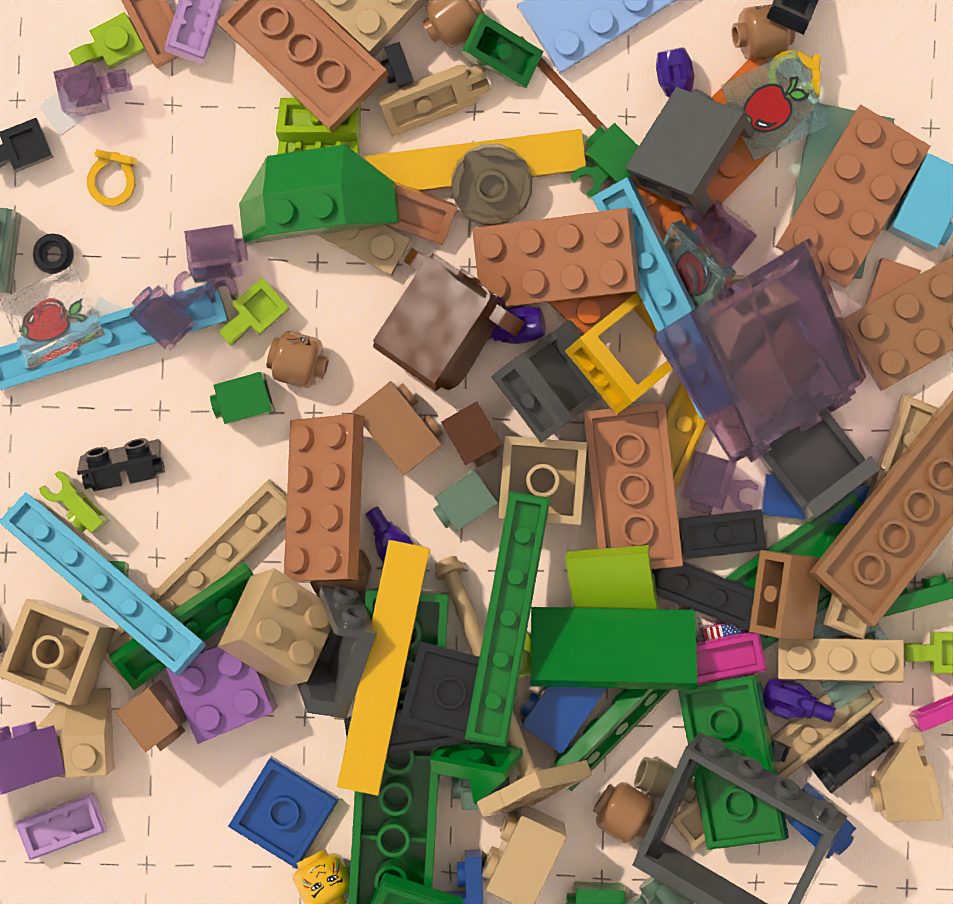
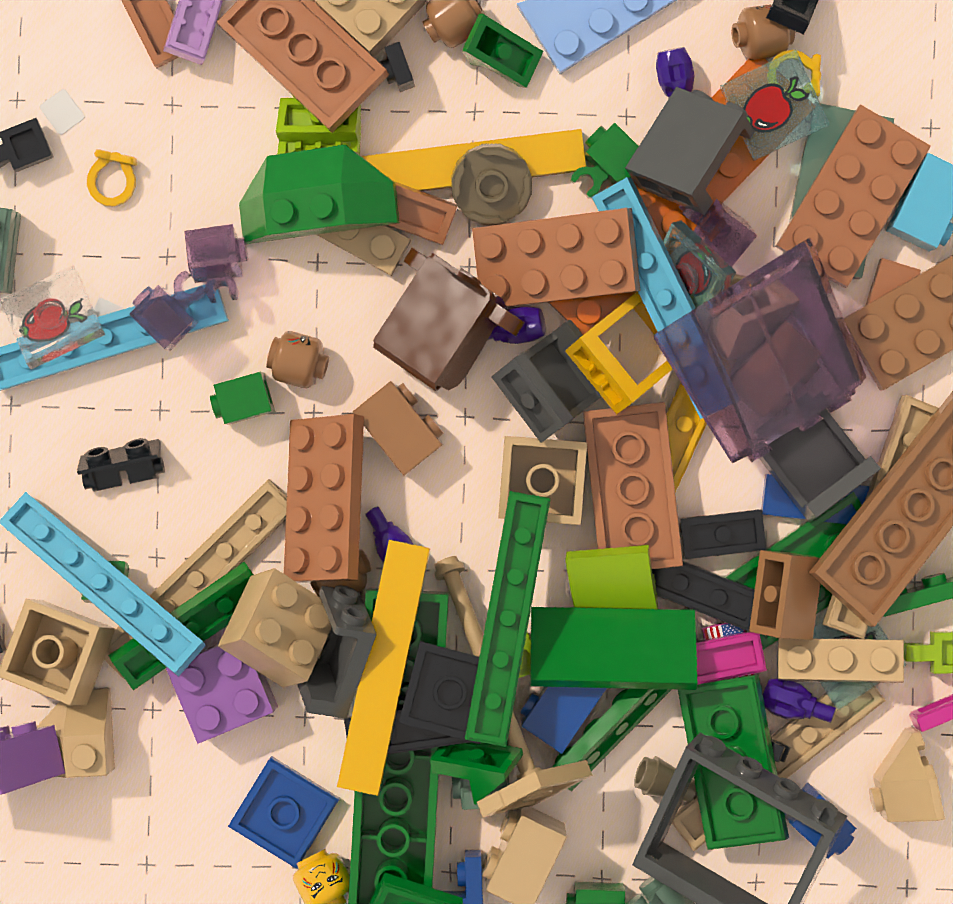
(41, 249): black plate -> none
(61, 826): lavender plate -> none
(83, 511): lime plate -> none
(85, 88): clear purple brick -> none
(113, 41): lime plate -> none
(154, 717): medium nougat brick -> none
(257, 309): lime plate -> none
(433, 97): tan hinge -> none
(463, 501): sand green brick -> none
(472, 435): reddish brown brick -> none
(569, 94): dark orange piece -> none
(623, 812): medium nougat head -> none
(711, 481): clear purple brick -> none
(850, 753): black hinge -> none

